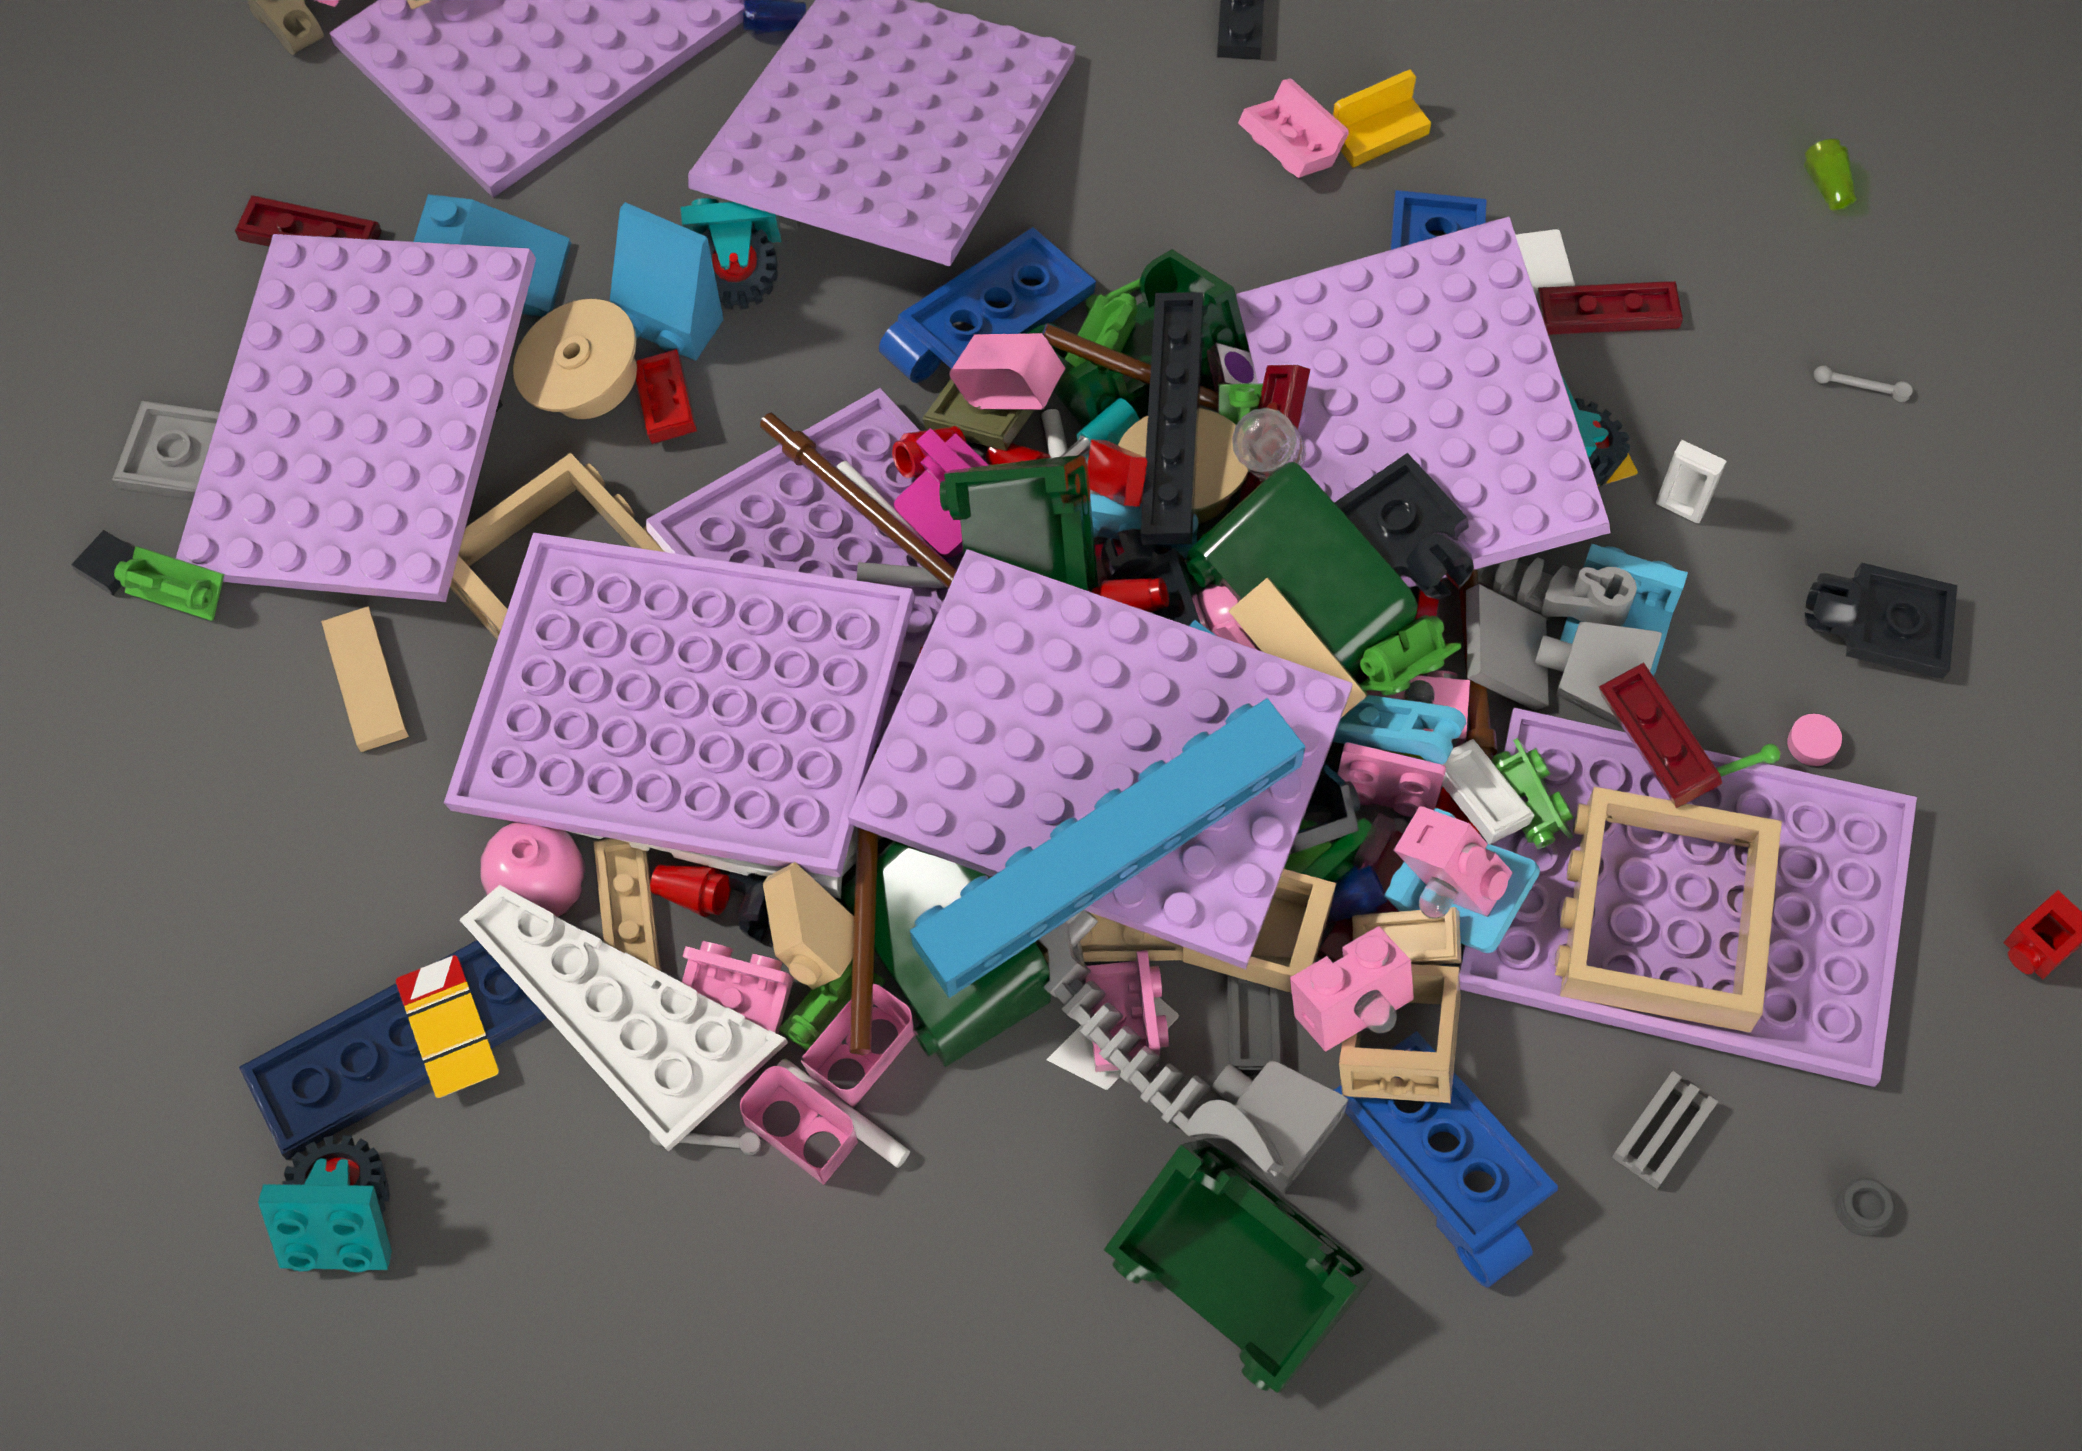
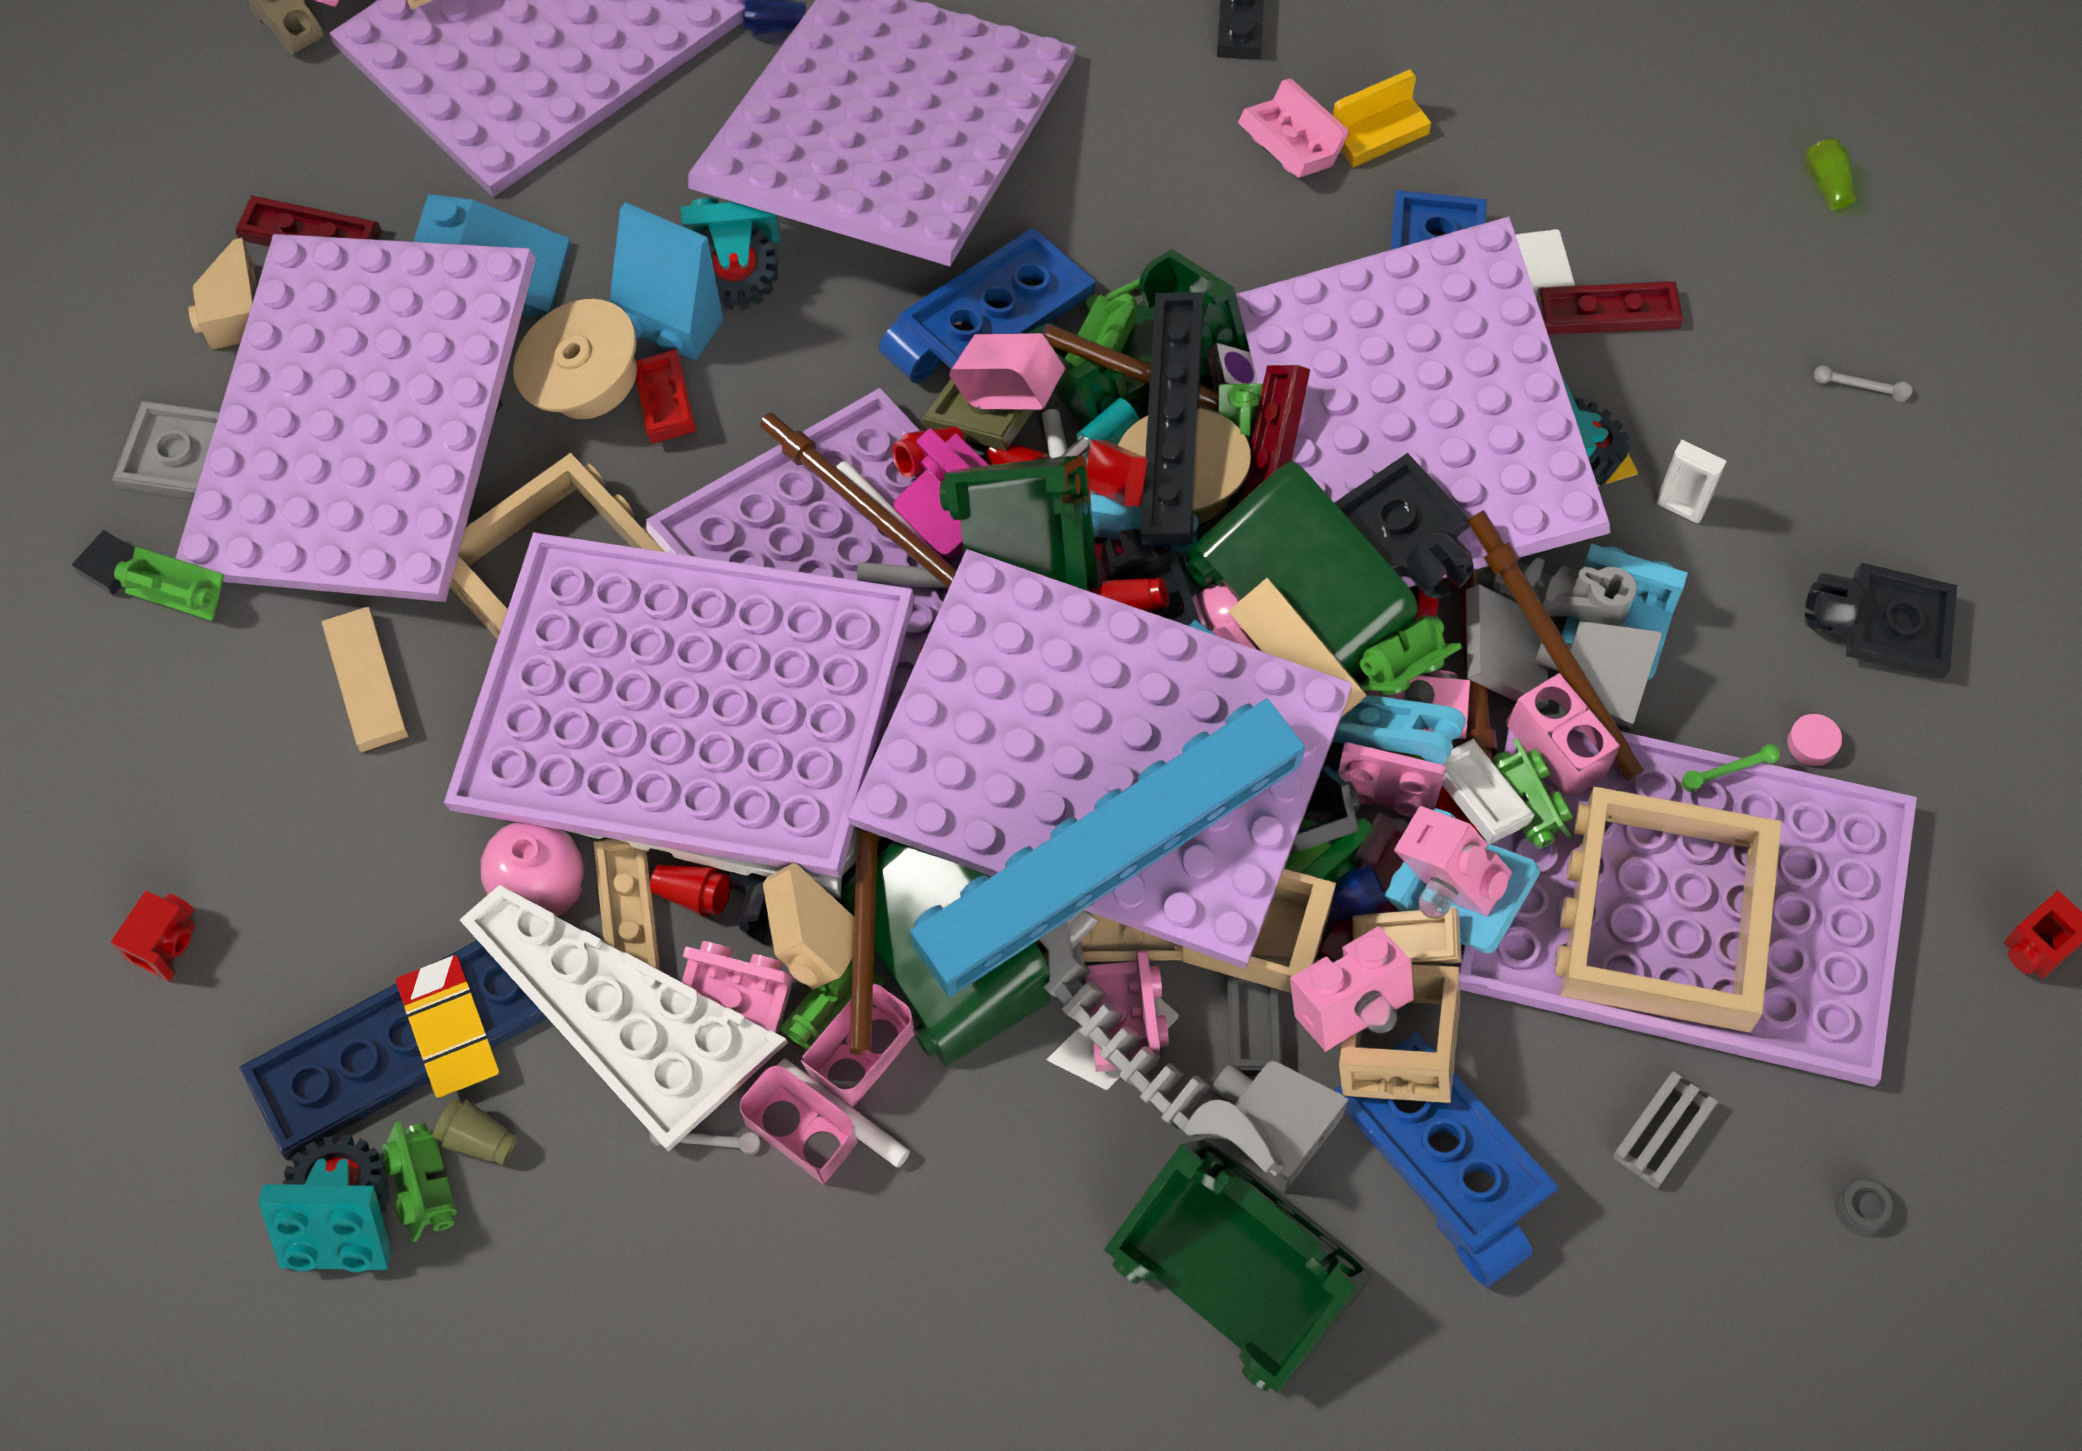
(155, 933): none -> red brick
(224, 297): none -> tan slope
(418, 1200): none -> bright green hinge
(473, 1133): none -> olive cone
(1267, 441): clear wheel -> none
(1504, 559): none -> reddish brown bar
(1533, 727): none -> bright pink piece
(1660, 735): dark red tile -> none

